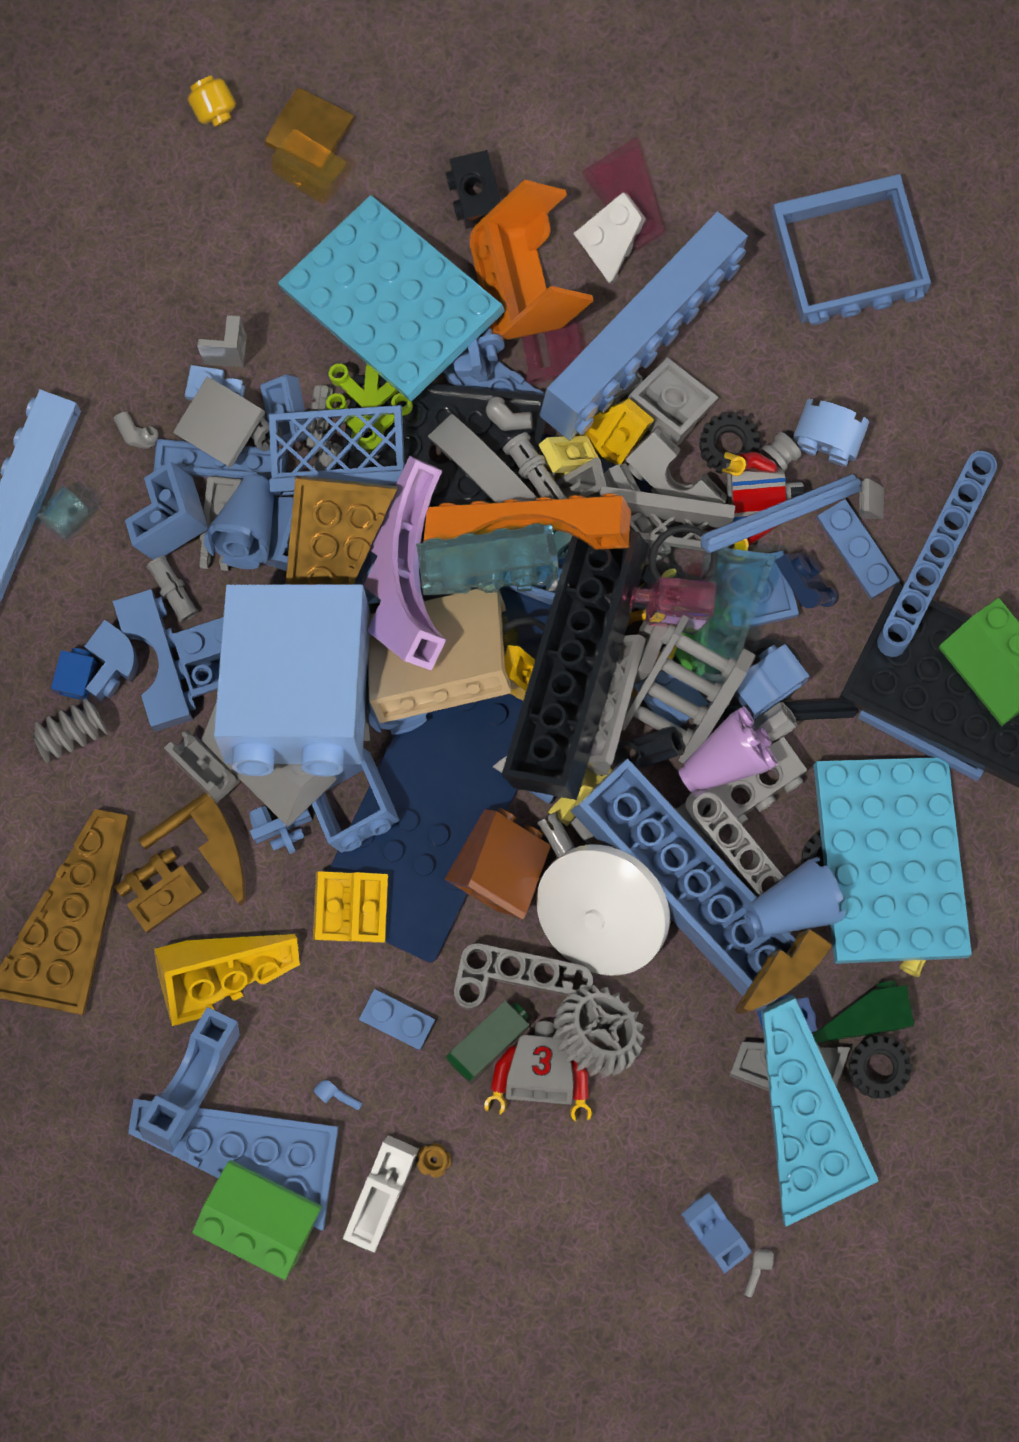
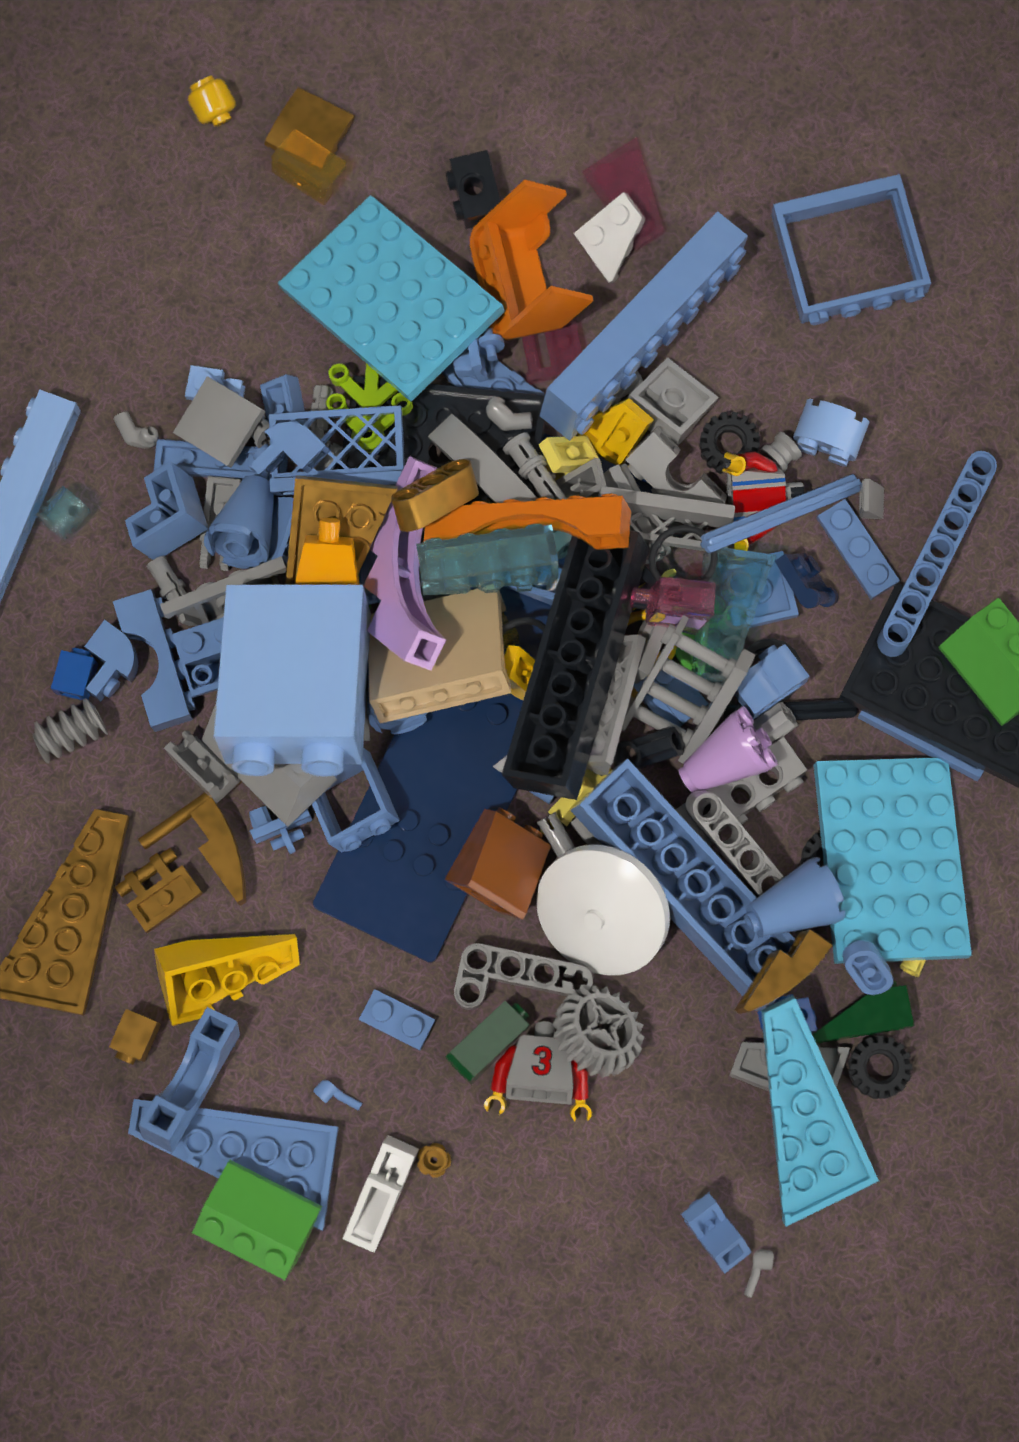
(134, 1037): none -> pearl gold brick
(208, 600): none -> light grey wing
(226, 352): light grey panel -> none
(293, 441): none -> medium blue brick
(327, 557): none -> light orange torso
(350, 907): yellow slope -> none
(434, 495): none -> pearl gold beam
(867, 967): none -> medium blue plate

